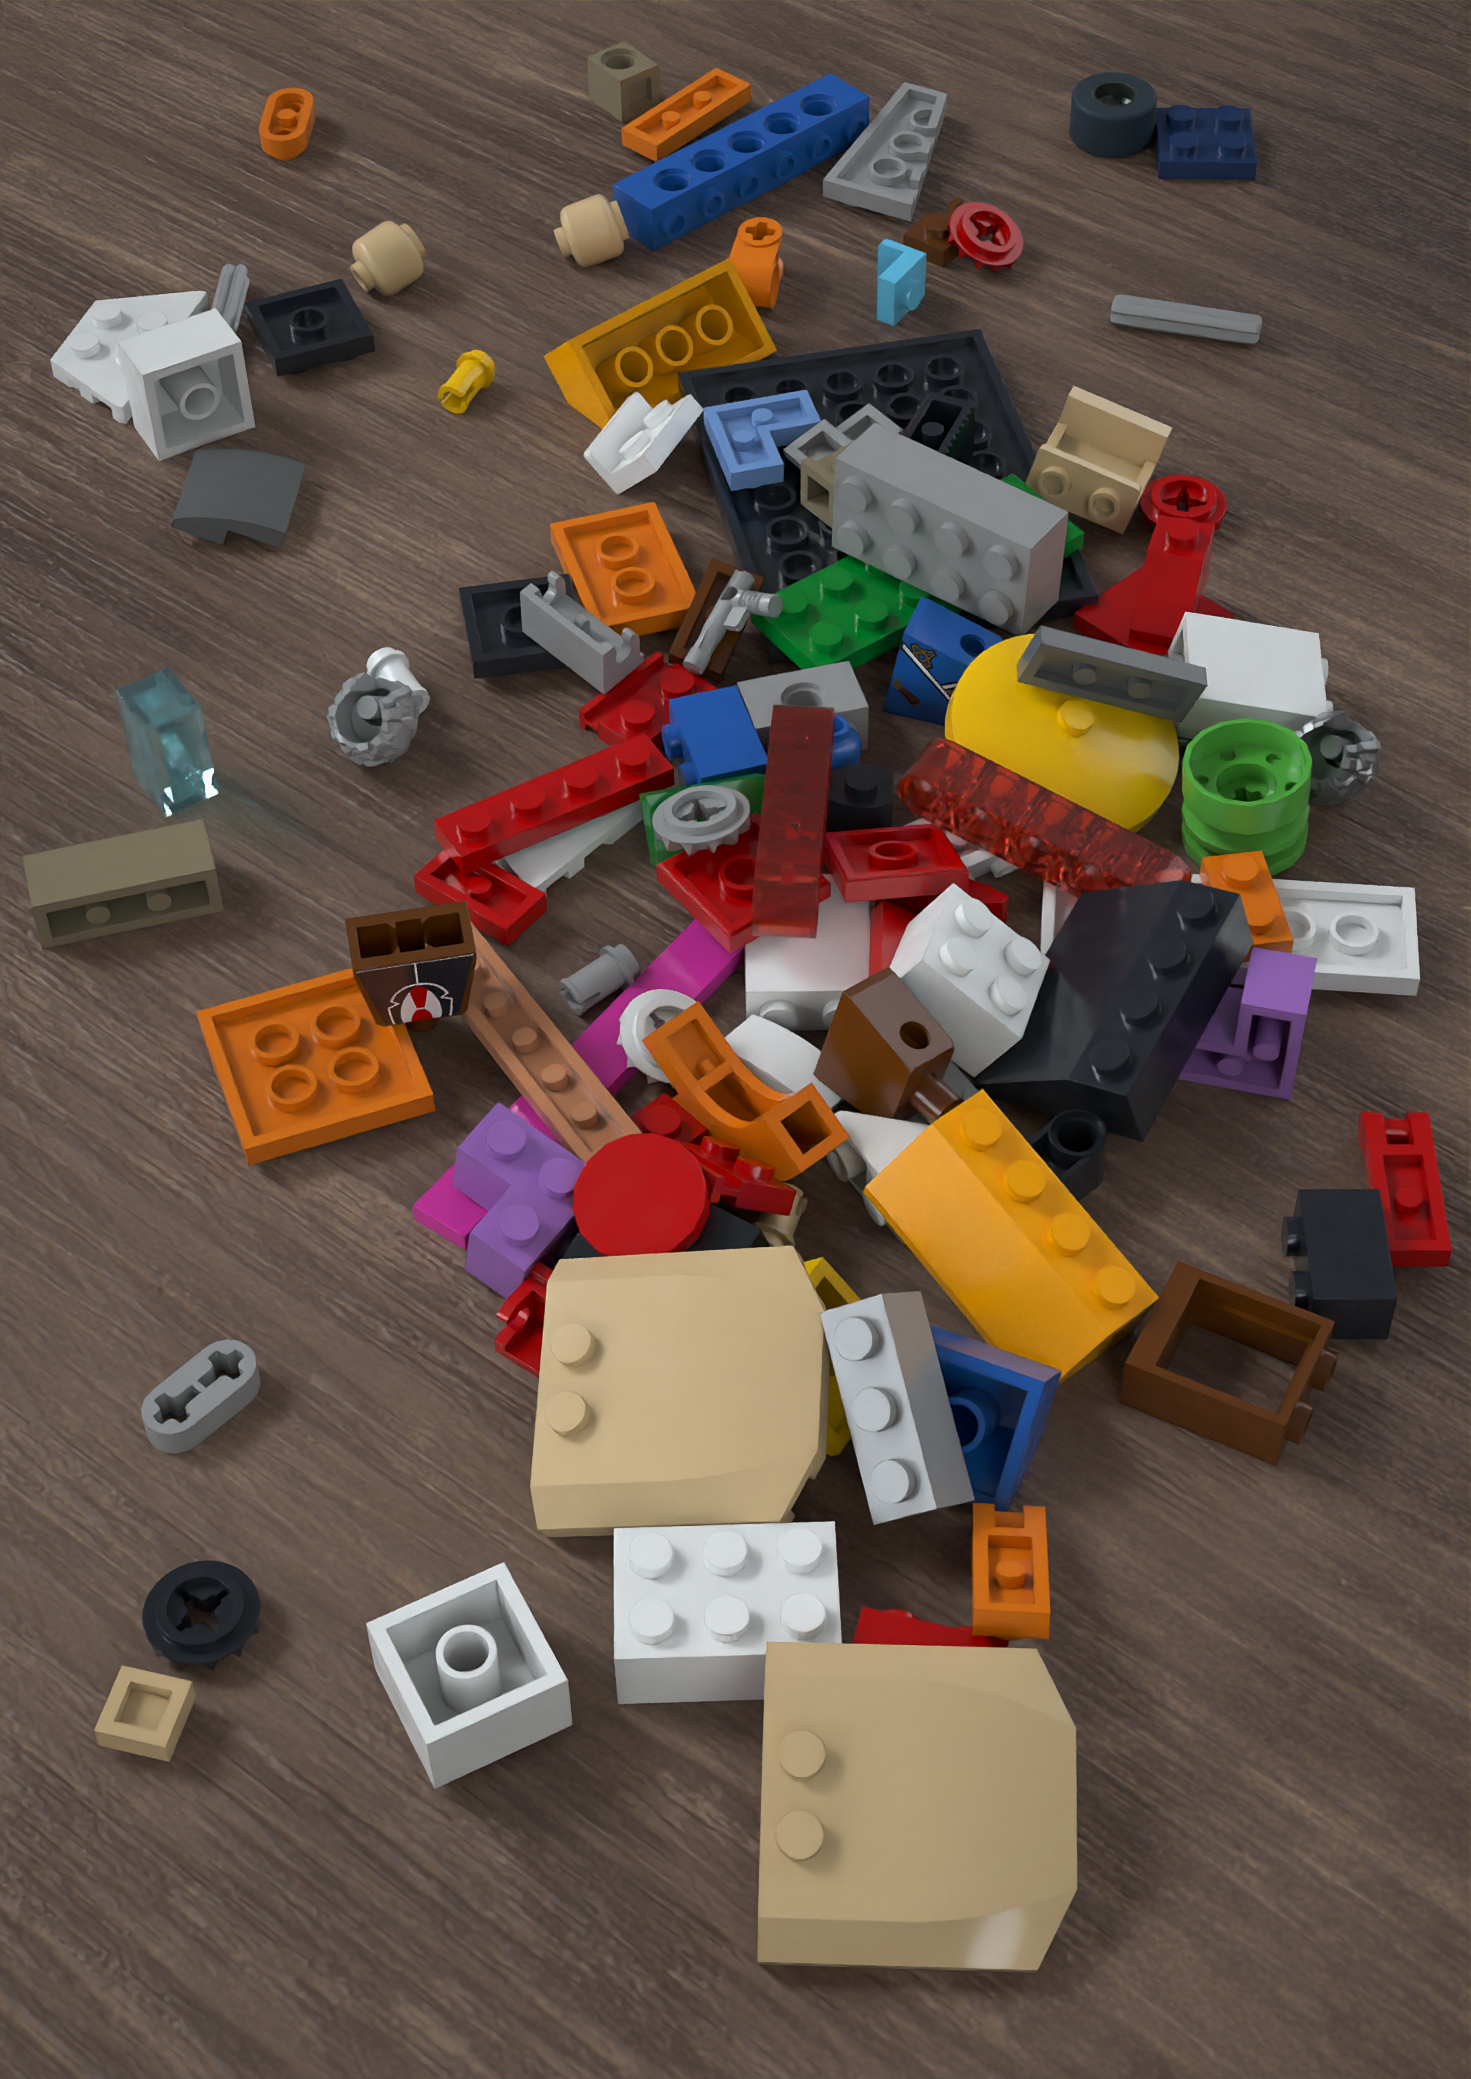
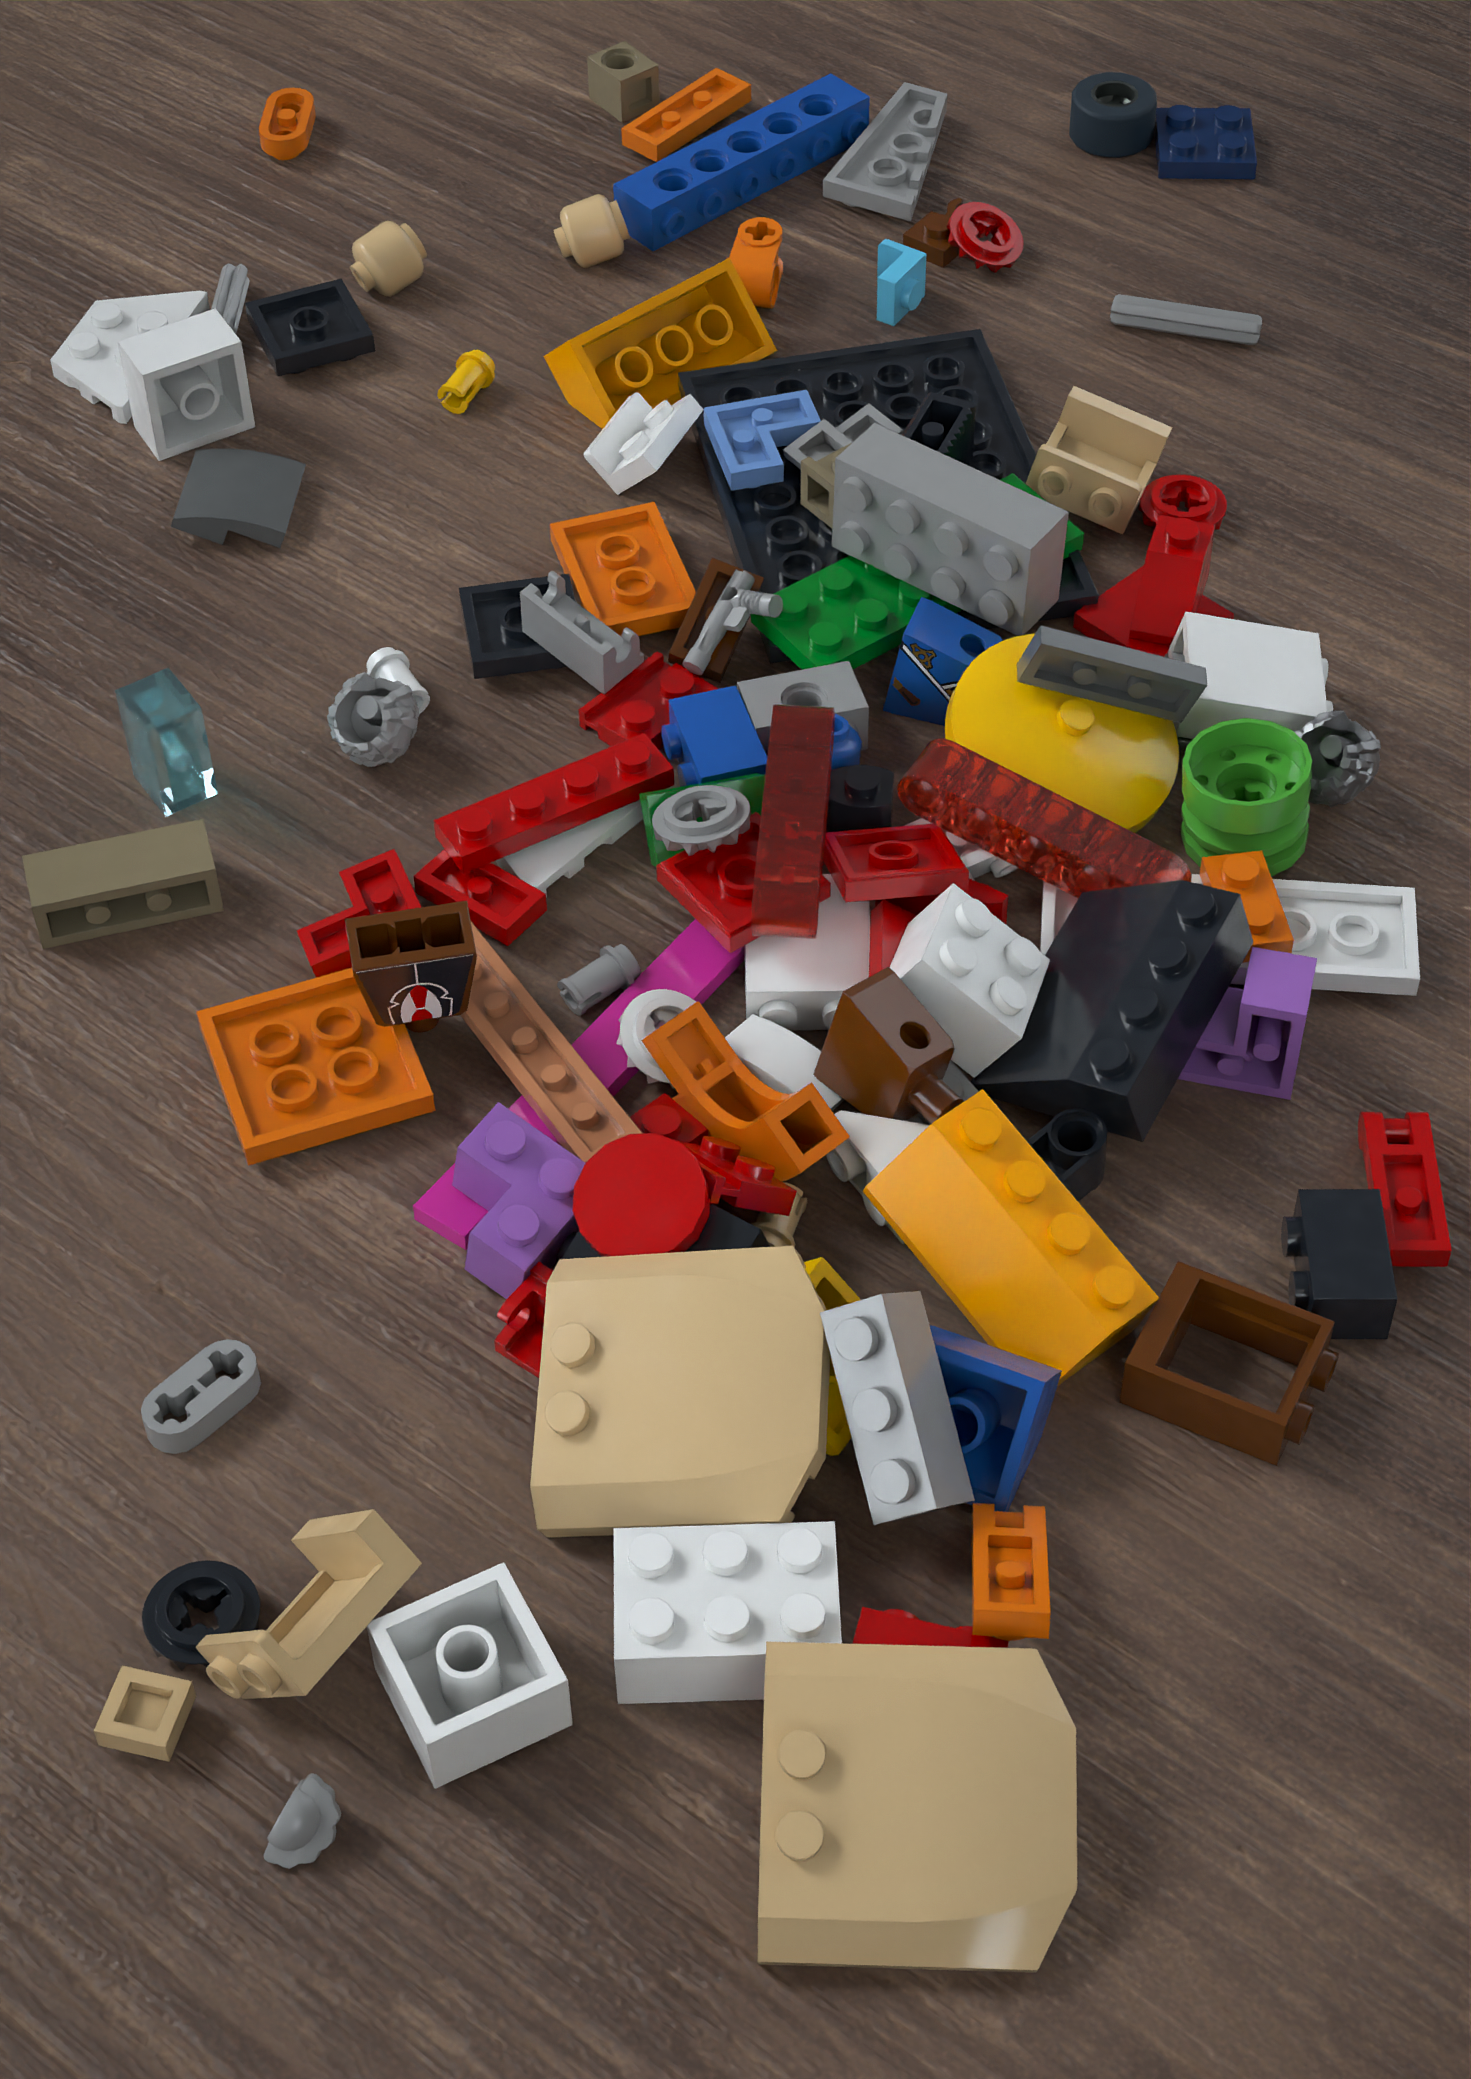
(304, 1824): none -> light grey piece
(358, 1573): none -> tan panel
(373, 888): none -> red plate

